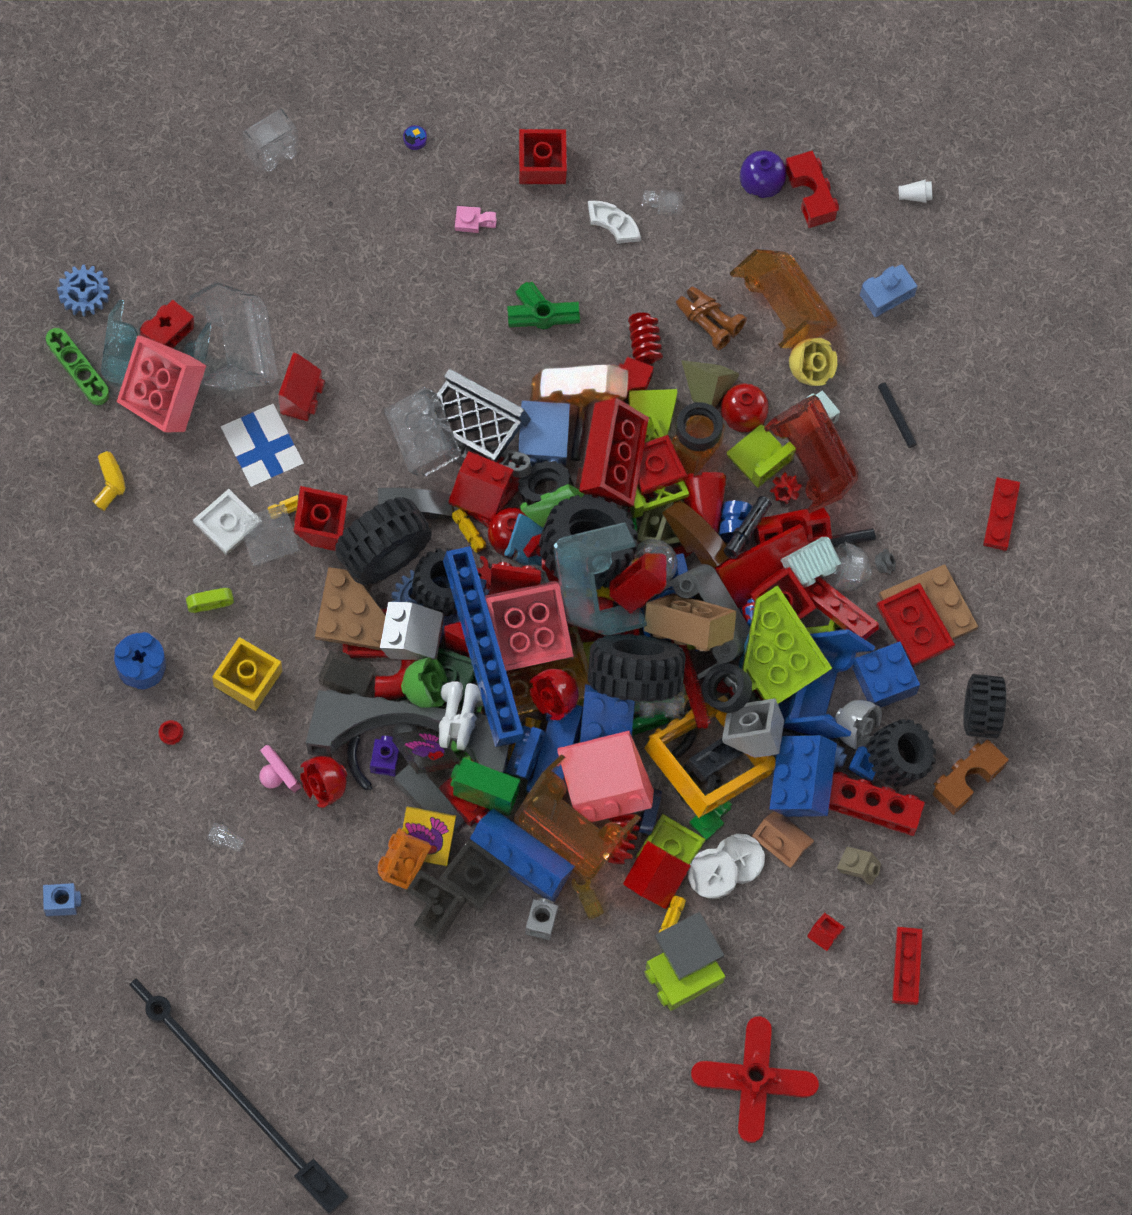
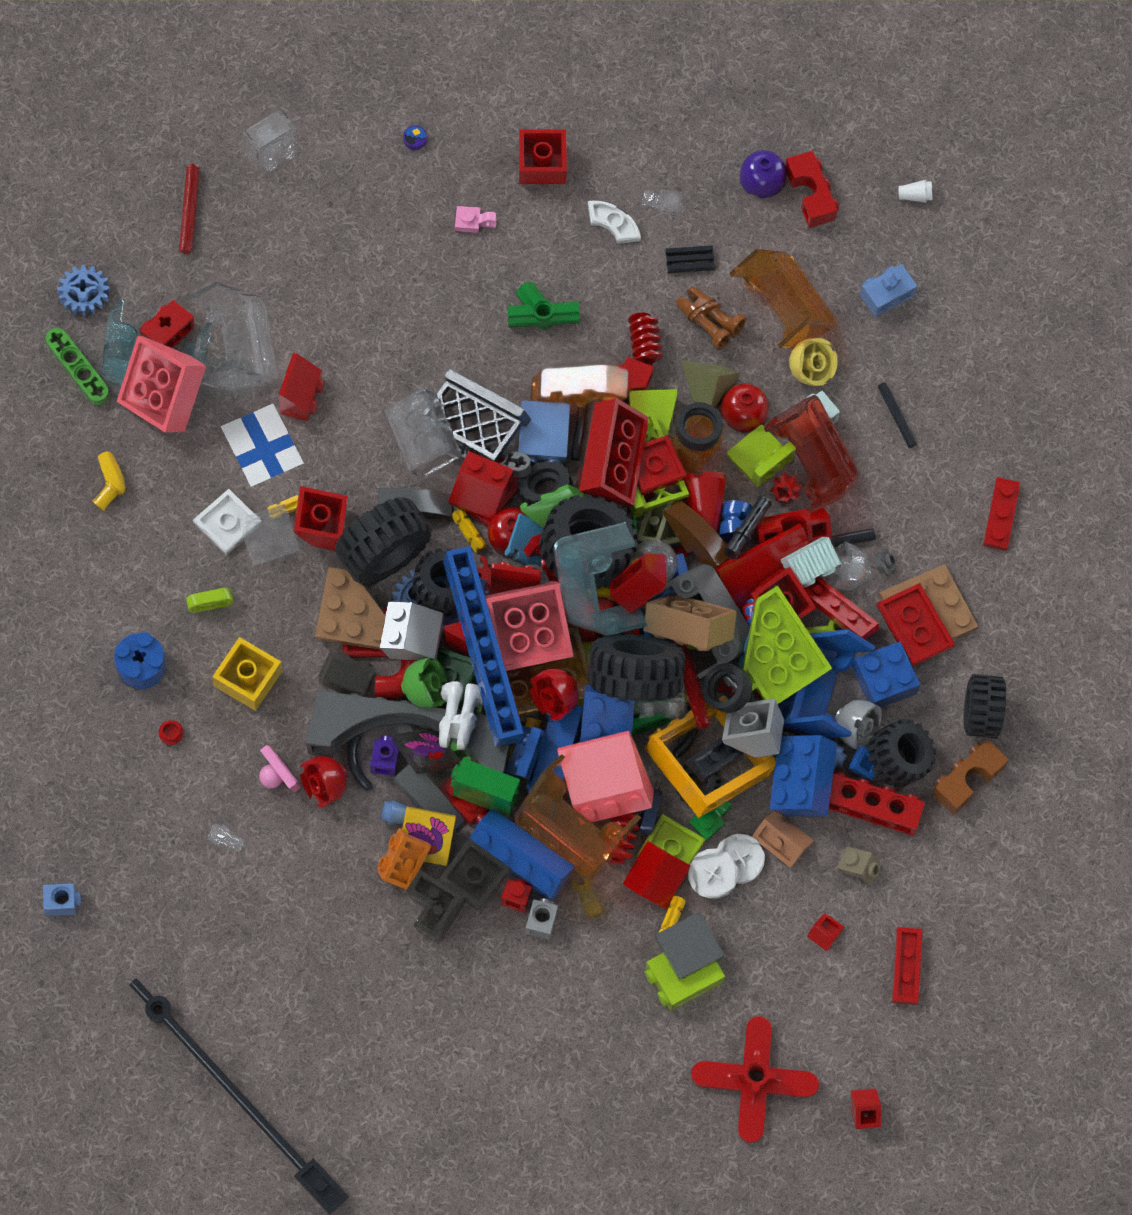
(189, 207): none -> red axle
(393, 812): none -> medium blue cone
(516, 895): none -> red brick
(691, 251): none -> black tile
(865, 1108): none -> red brick

